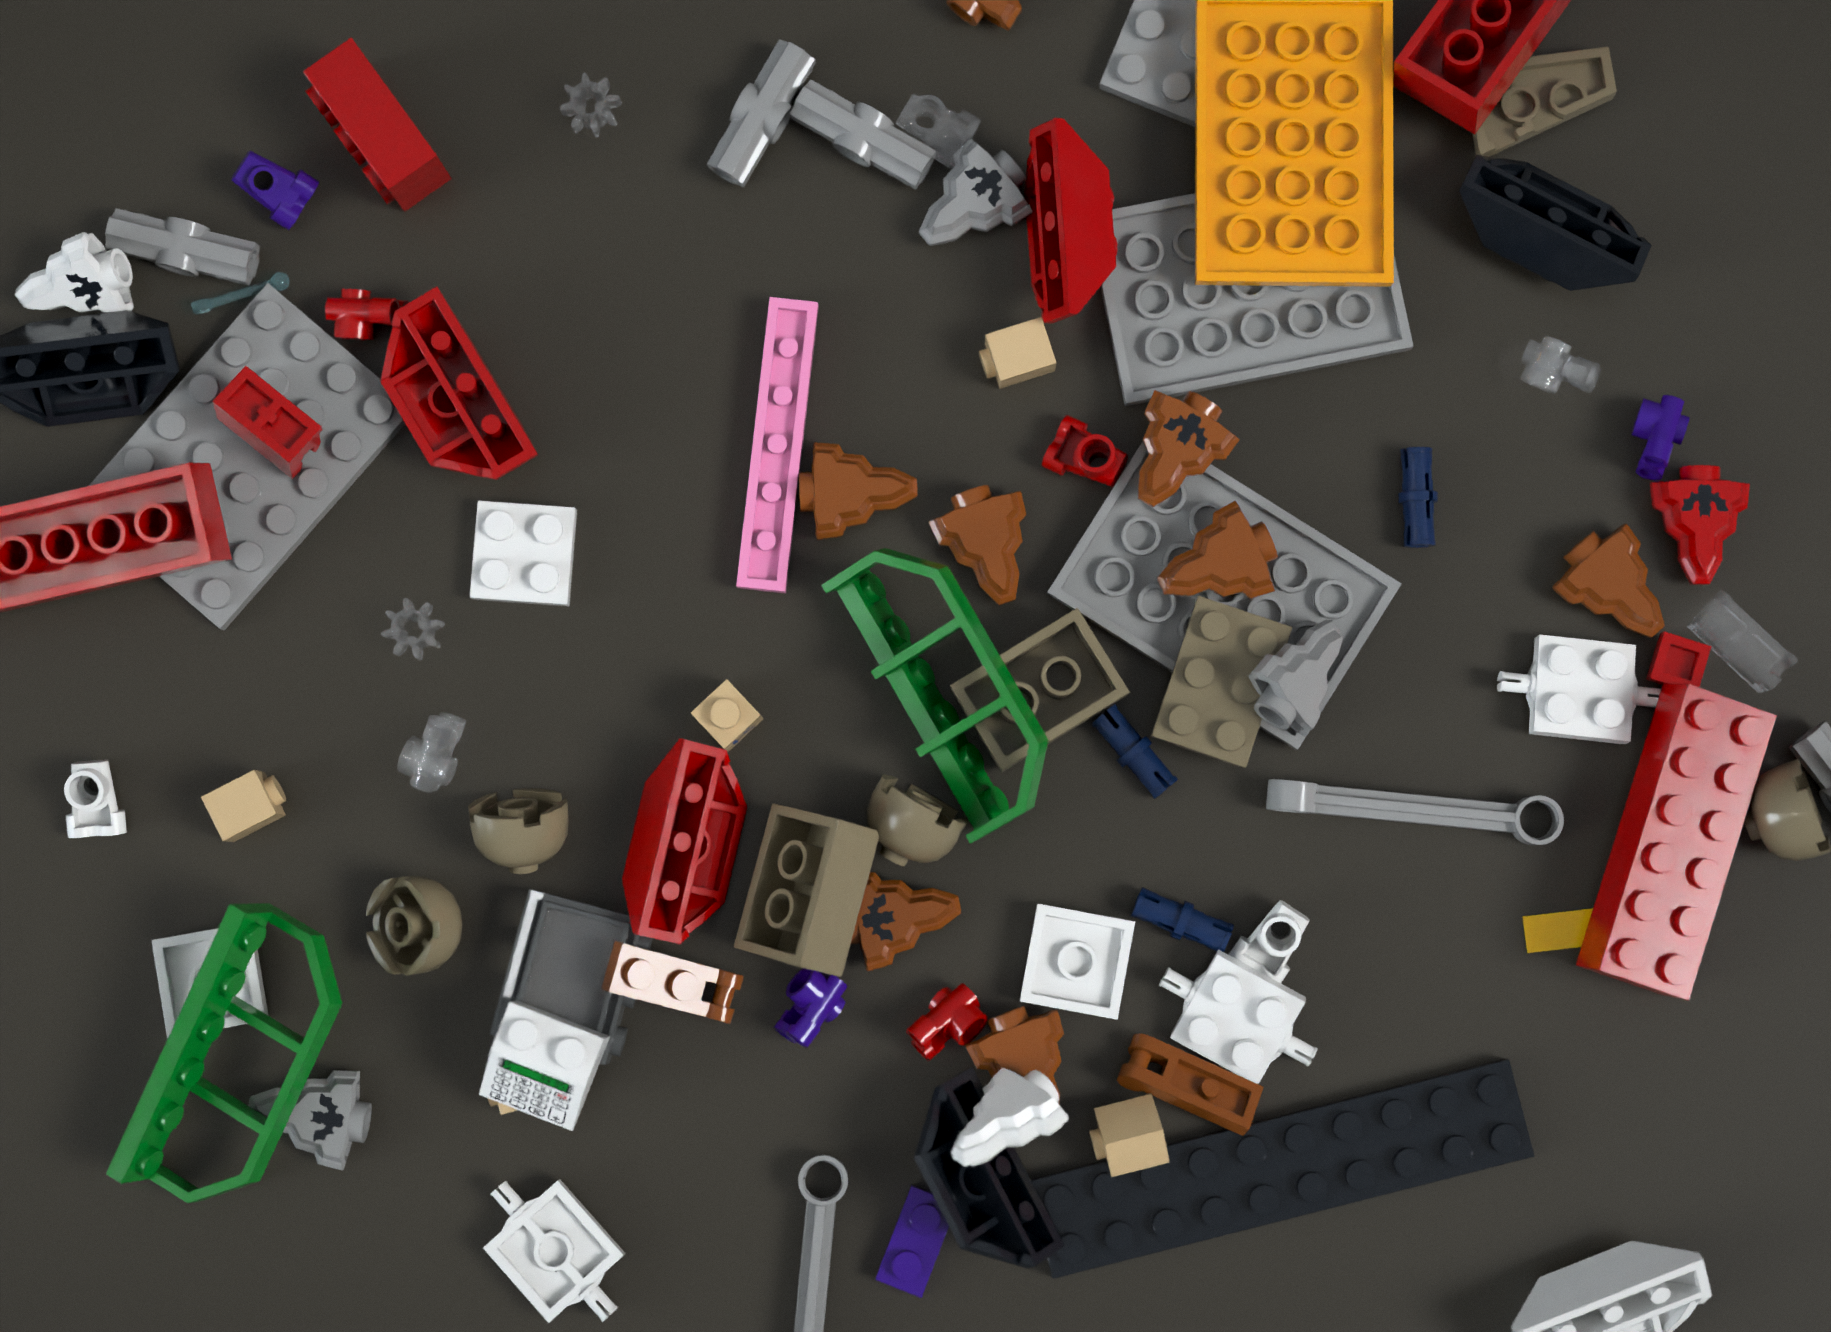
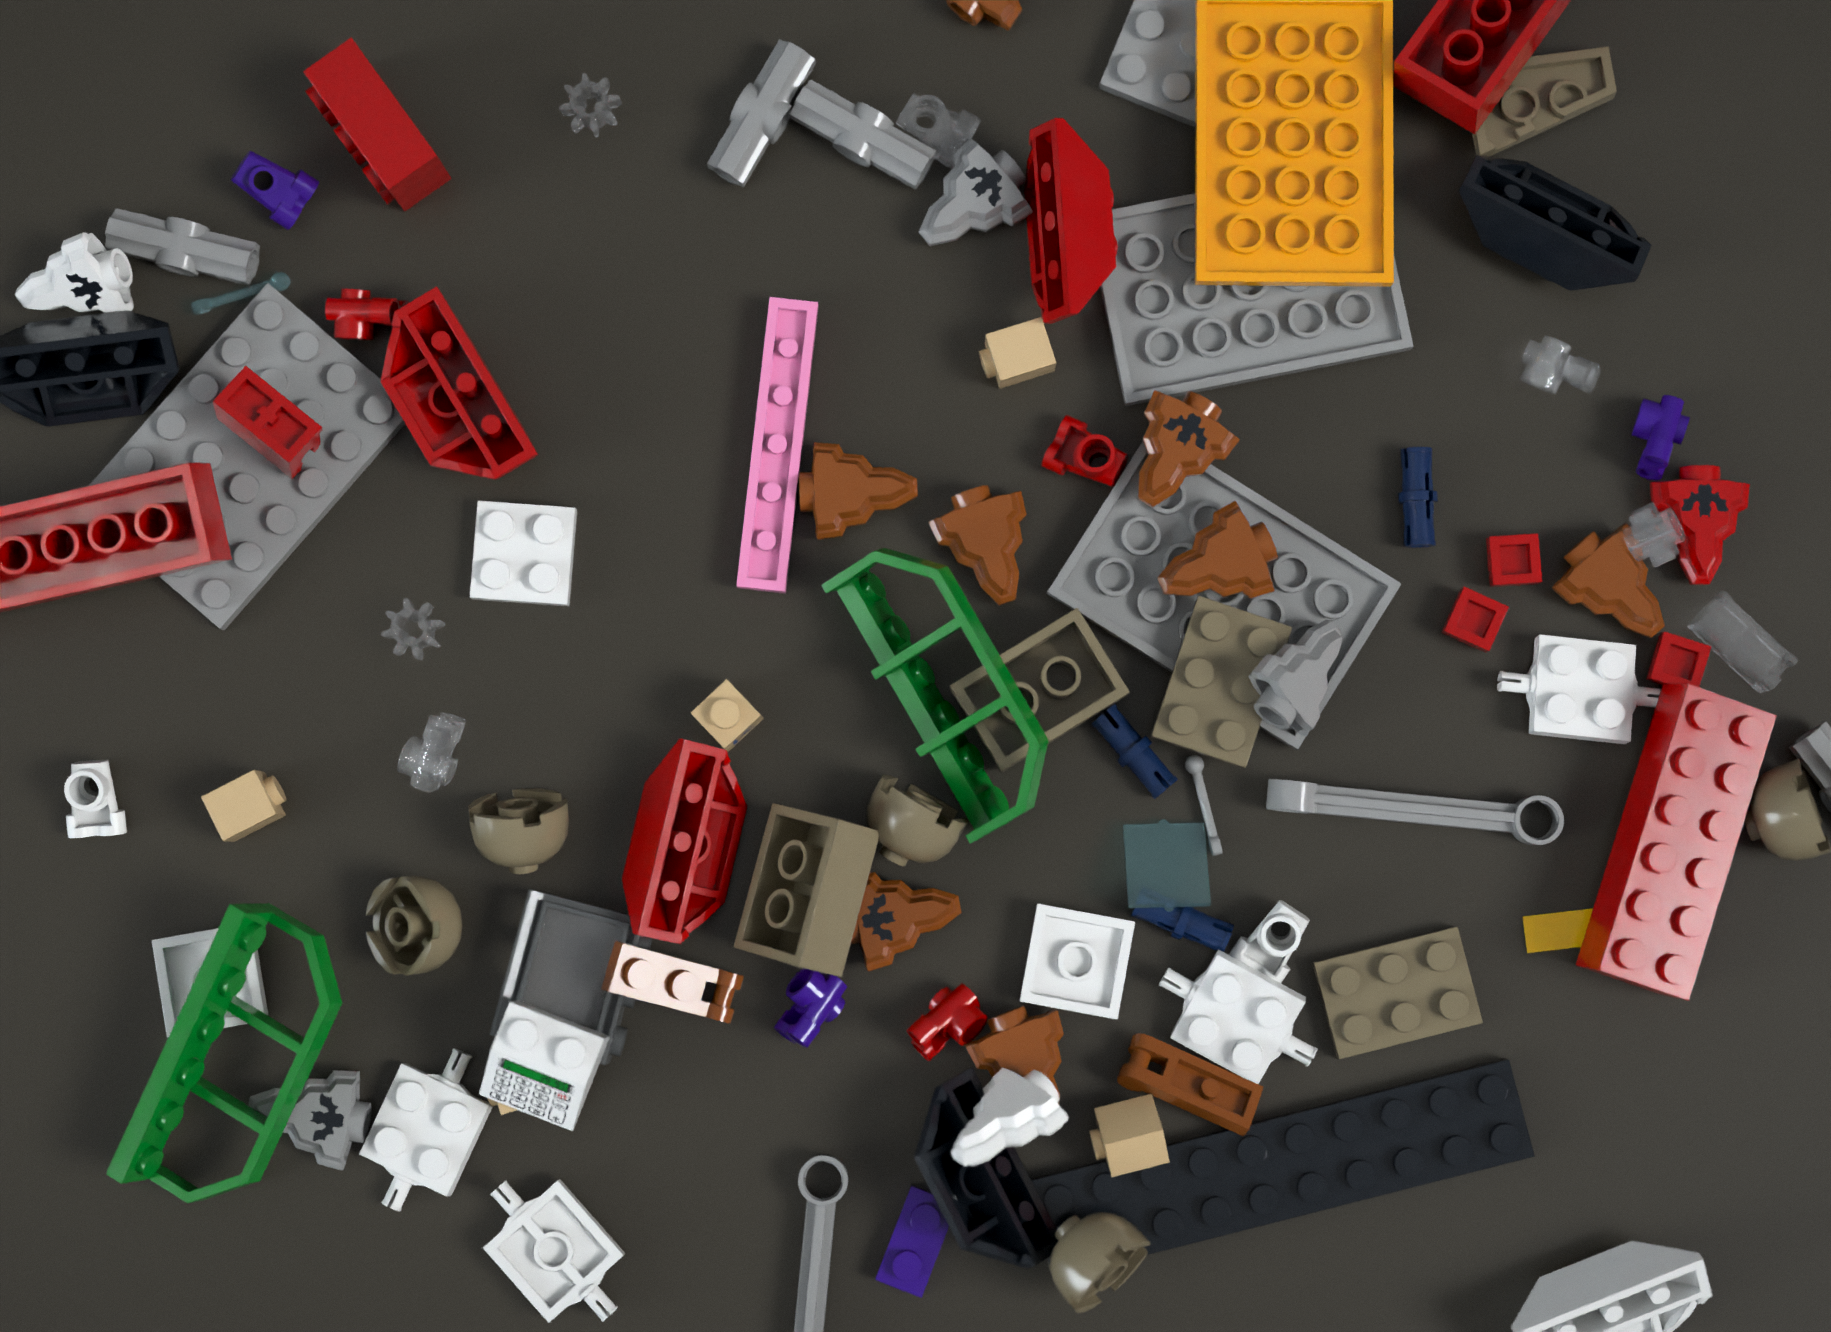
(426, 1129): none -> white plate
(1094, 1256): none -> dark tan cylinder
(1166, 865): none -> clear light blue piece
(1194, 764): none -> light grey hinge
(1397, 992): none -> dark tan plate
(1475, 619): none -> red plate
(1514, 560): none -> red plate
(1654, 534): none -> clear gear

